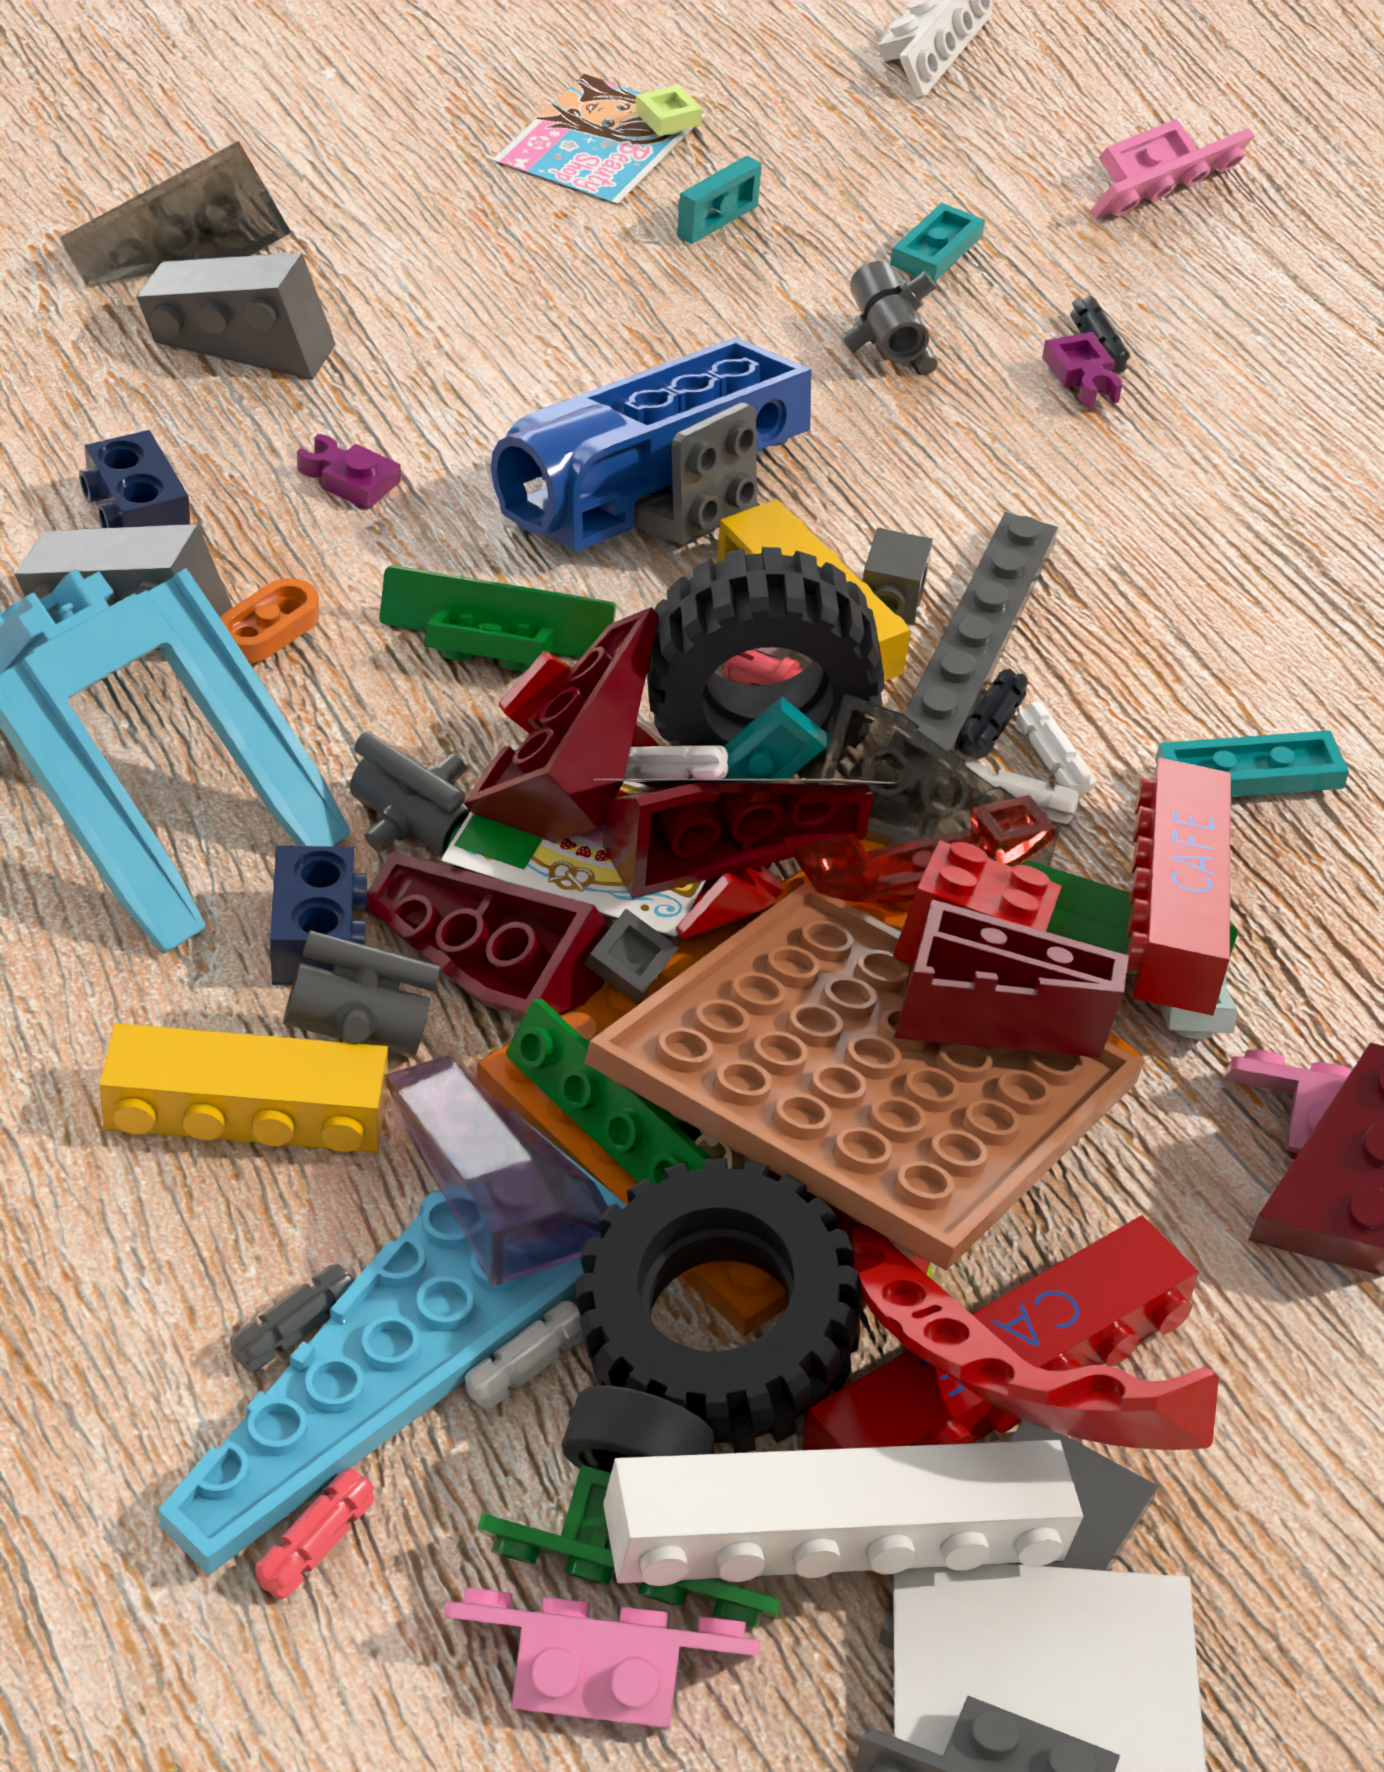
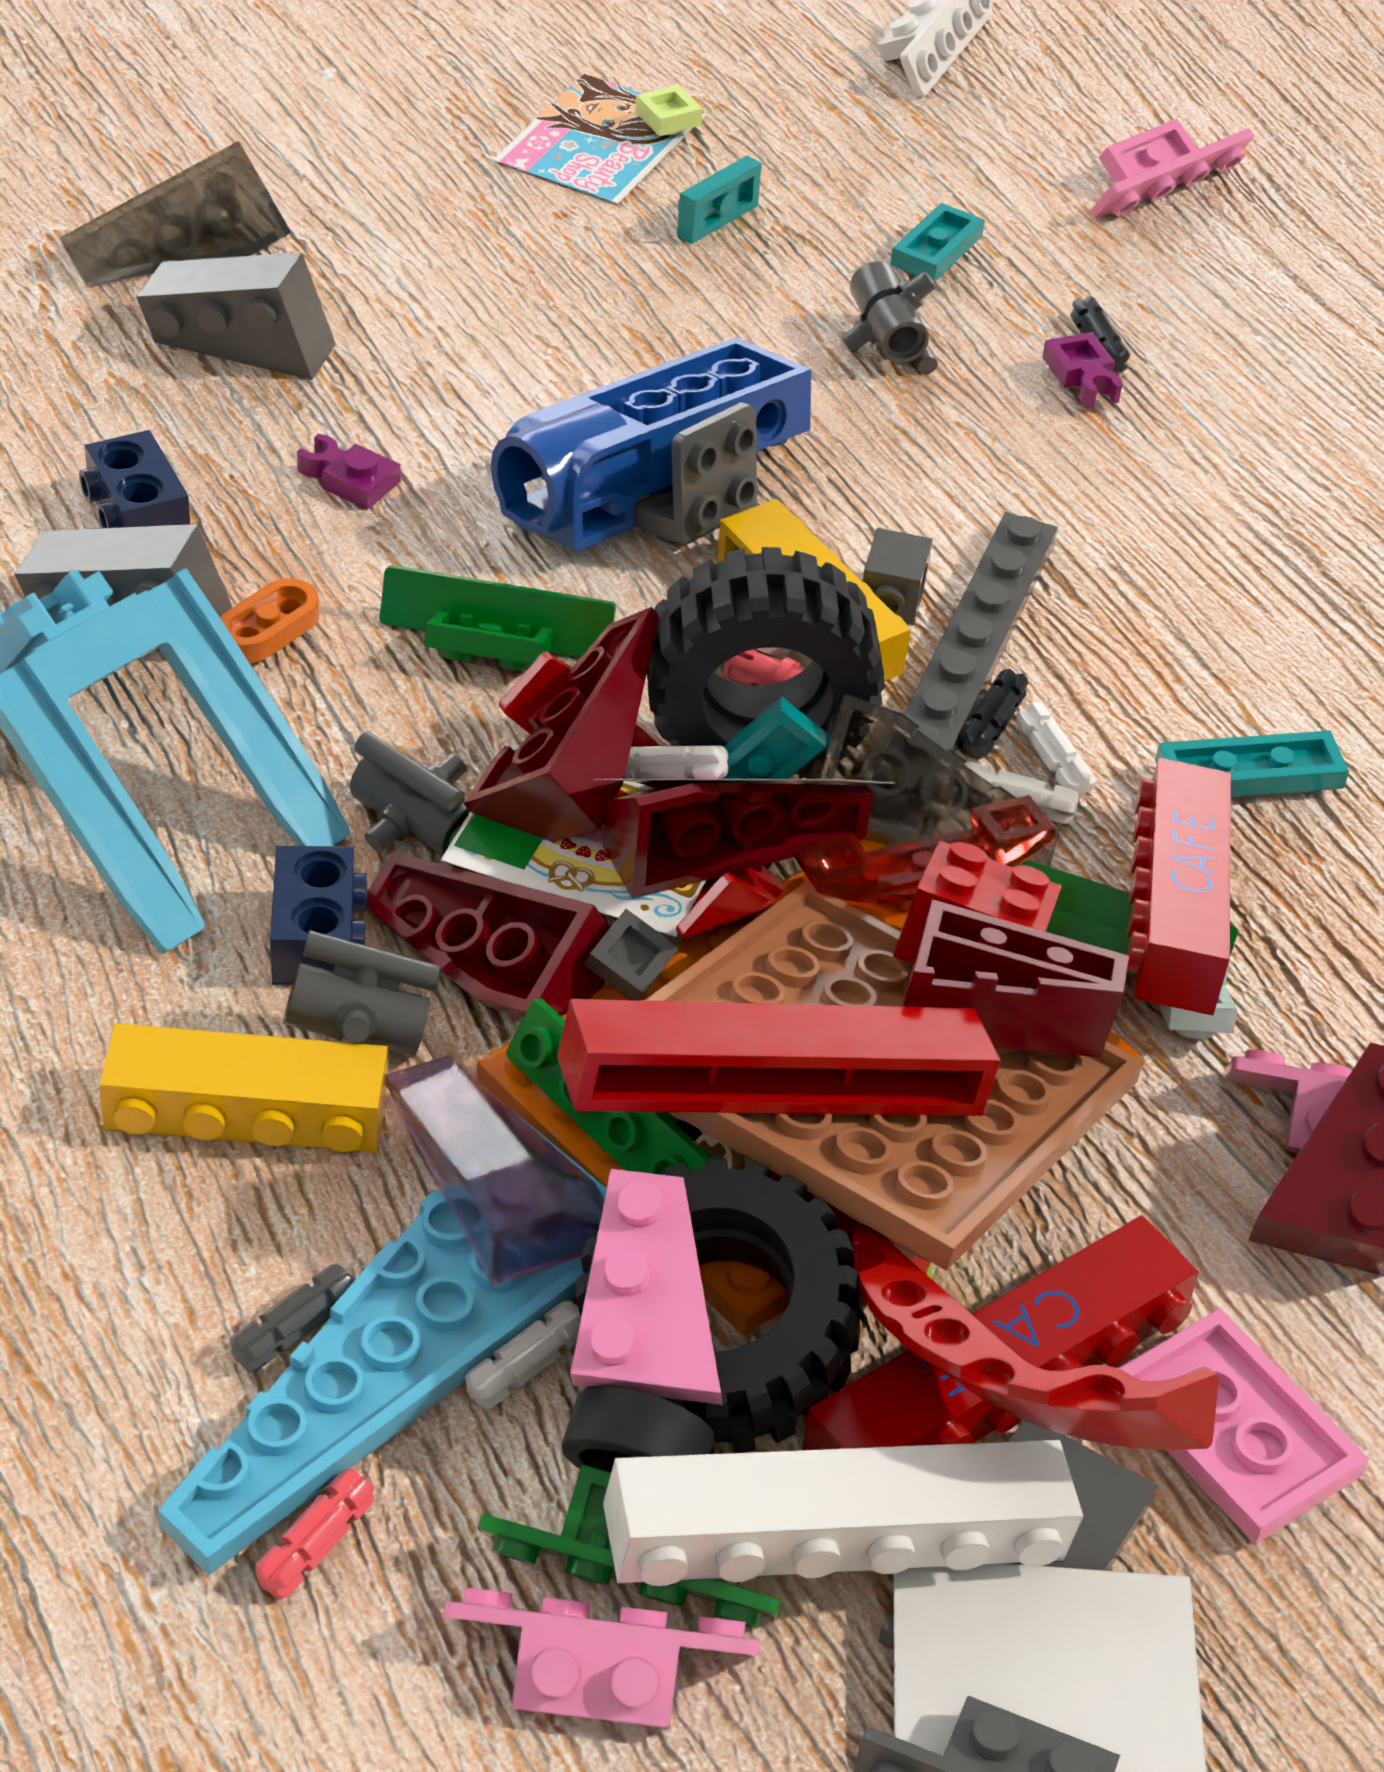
(645, 1296): none -> bright pink wing
(775, 1058): none -> red brick
(1270, 1441): none -> bright pink plate

